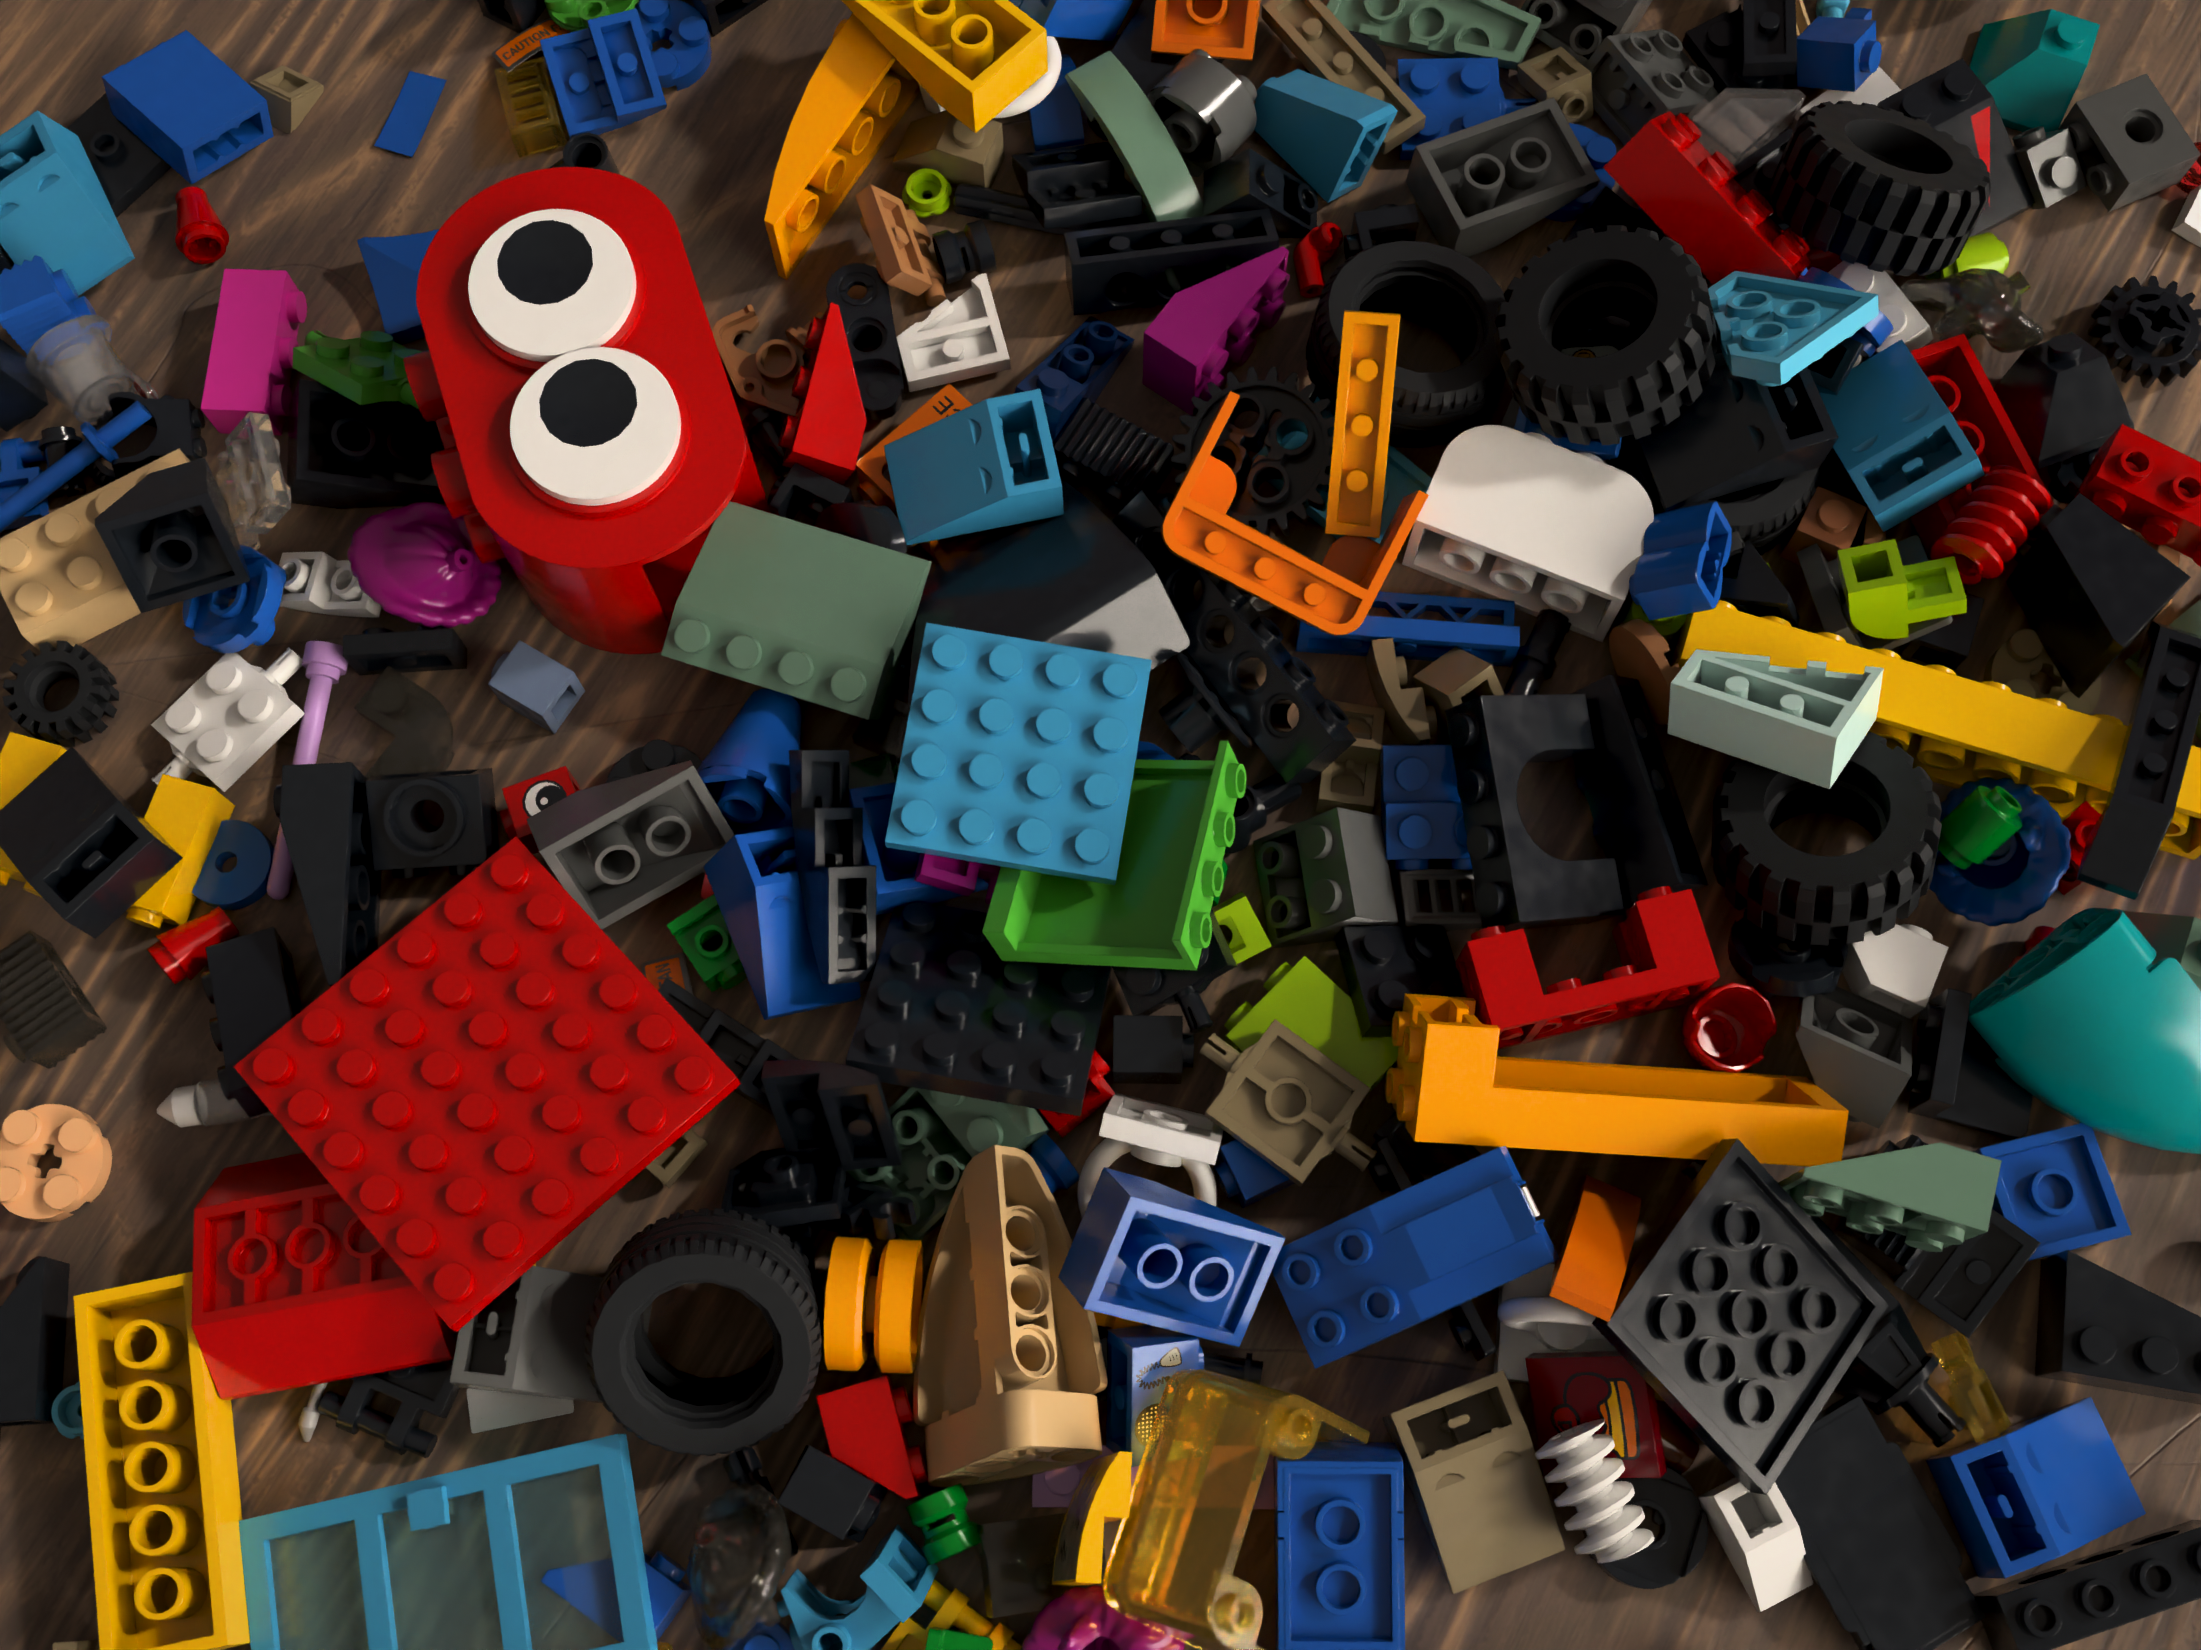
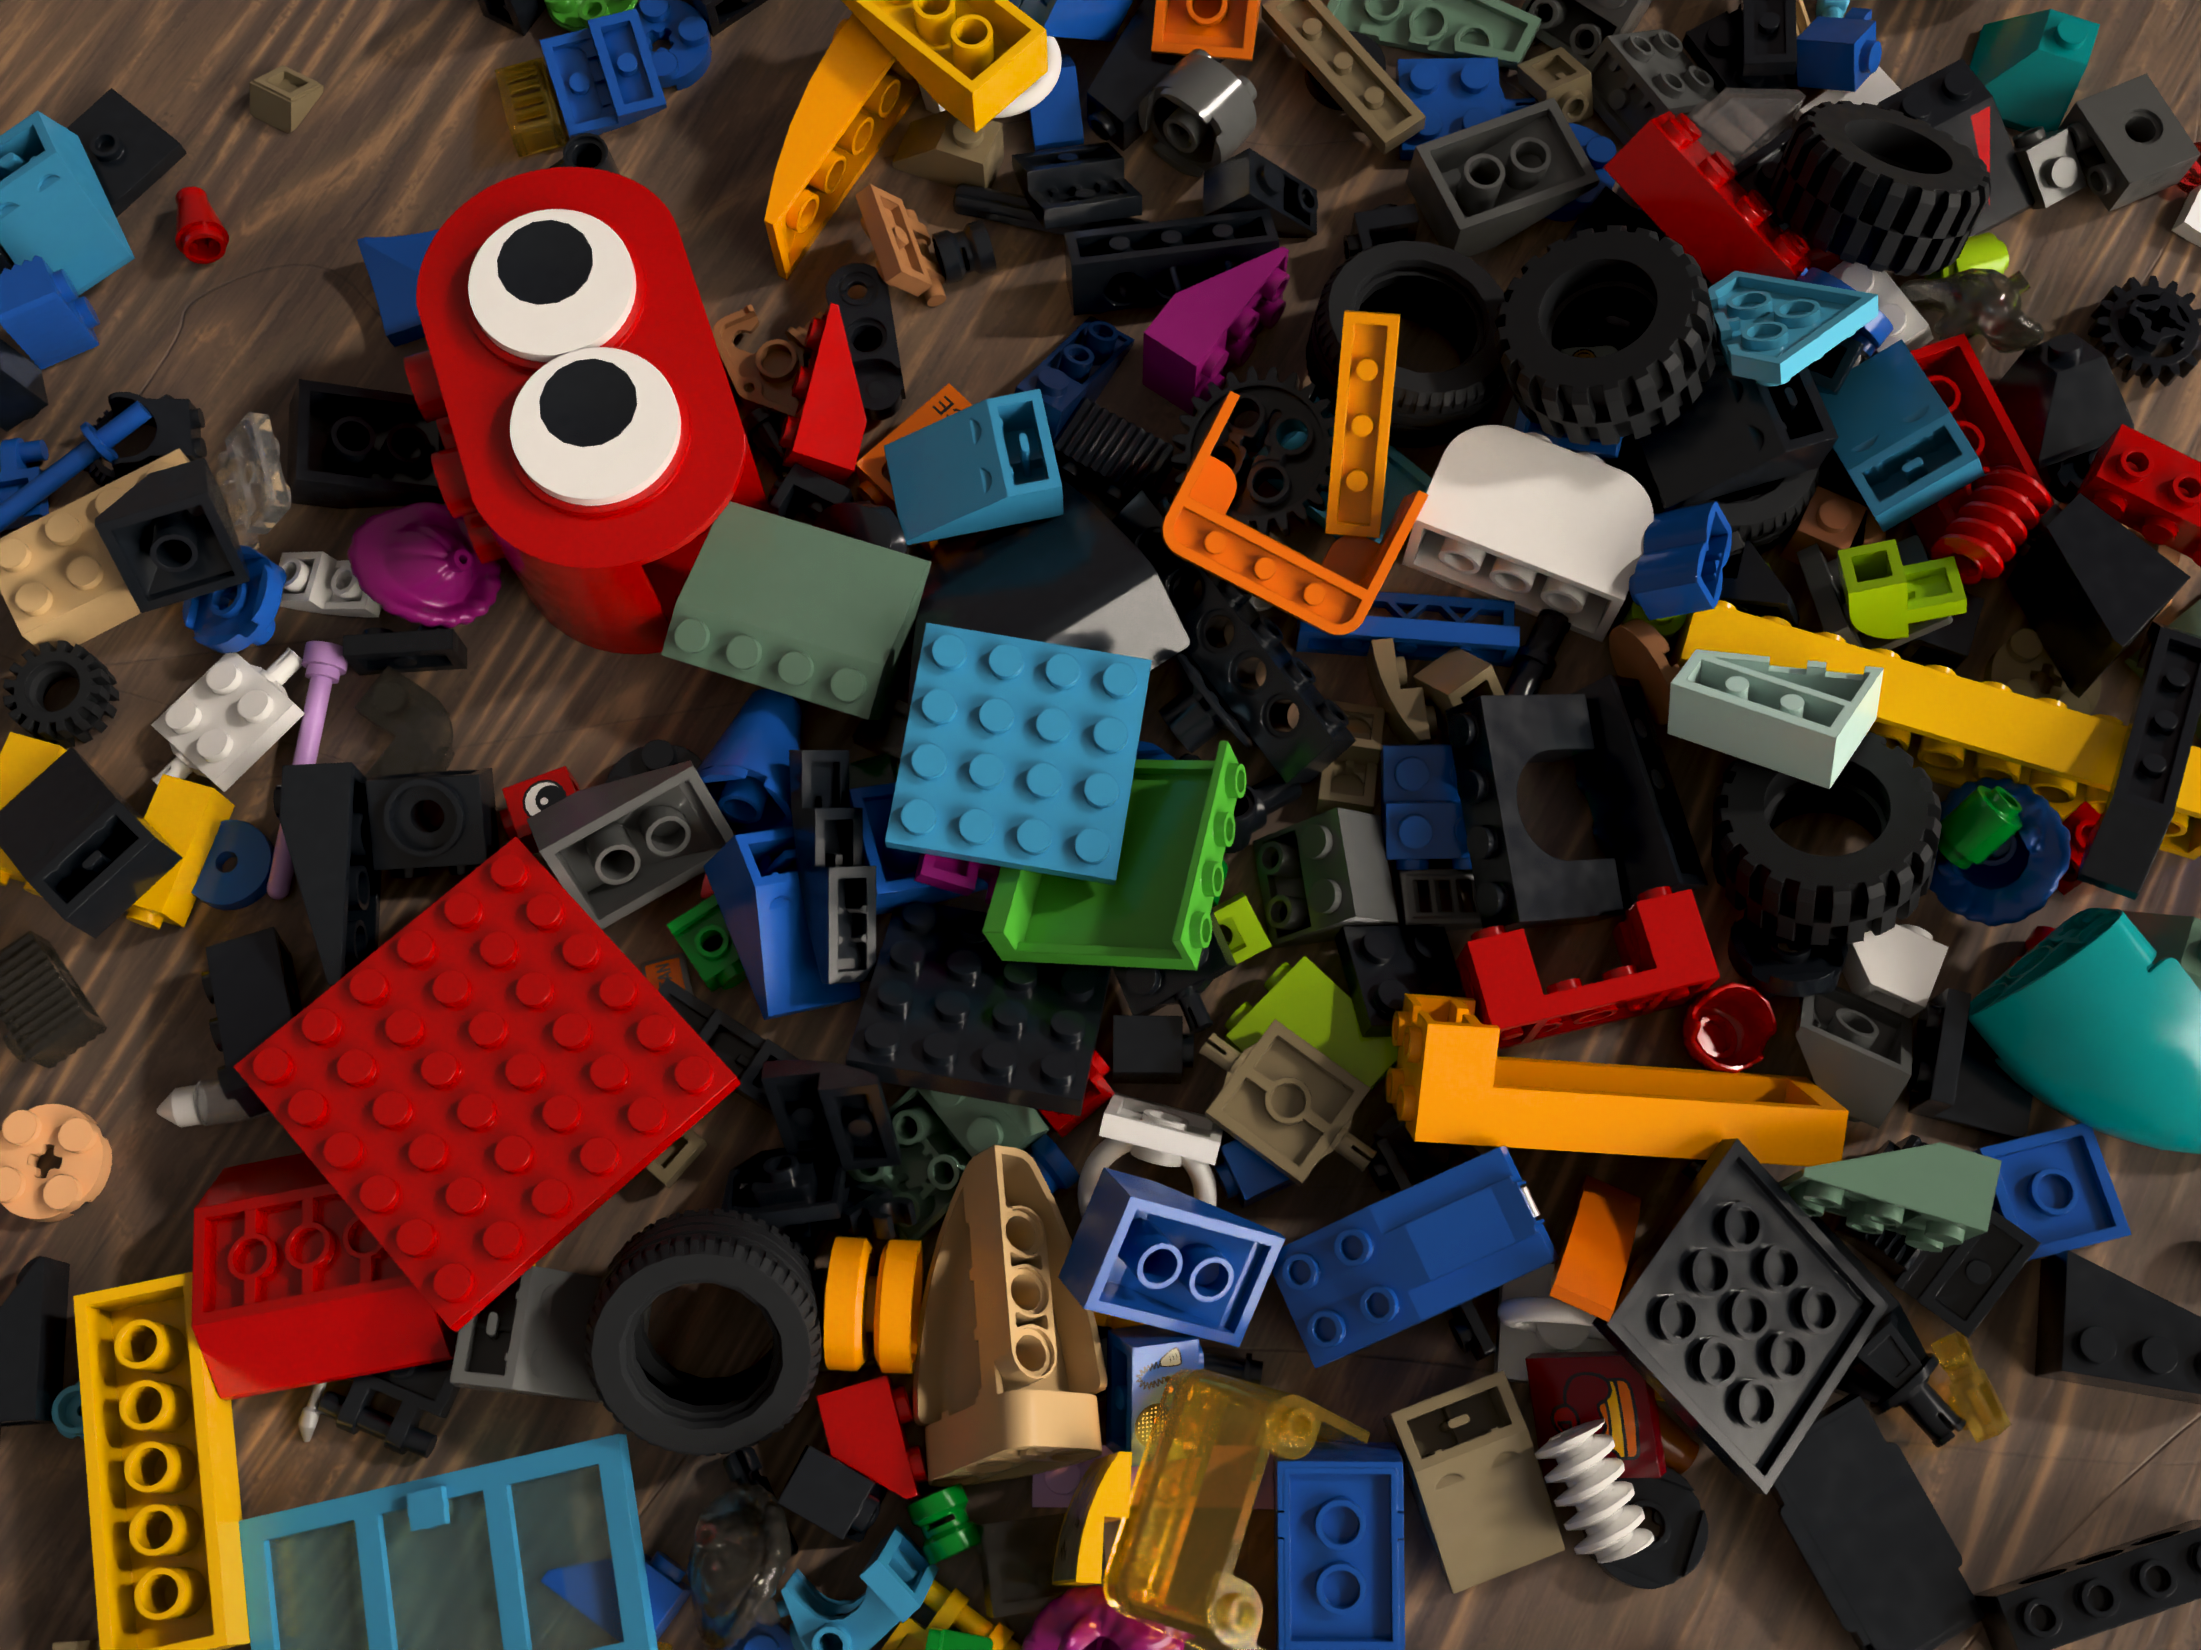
(57, 443): black pin -> none
(83, 368): clear hat -> none
(182, 949): red cone -> none
(188, 106): blue brick -> none
(253, 348): dark pink brick -> none
(359, 368): bright green plate -> none
(411, 114): blue sticker -> none
(499, 1409): white sticker -> none
(526, 43): orange sticker -> none
(535, 686): sand blue brick -> none
(927, 182): lime plate -> none
(955, 341): white wing -> none
(1137, 137): sand green slope -> none
(1312, 255): red arm -> none
(1322, 129): dark azure slope -> none
(1759, 1541): white slope -> none
(2036, 1490): blue slope -> none

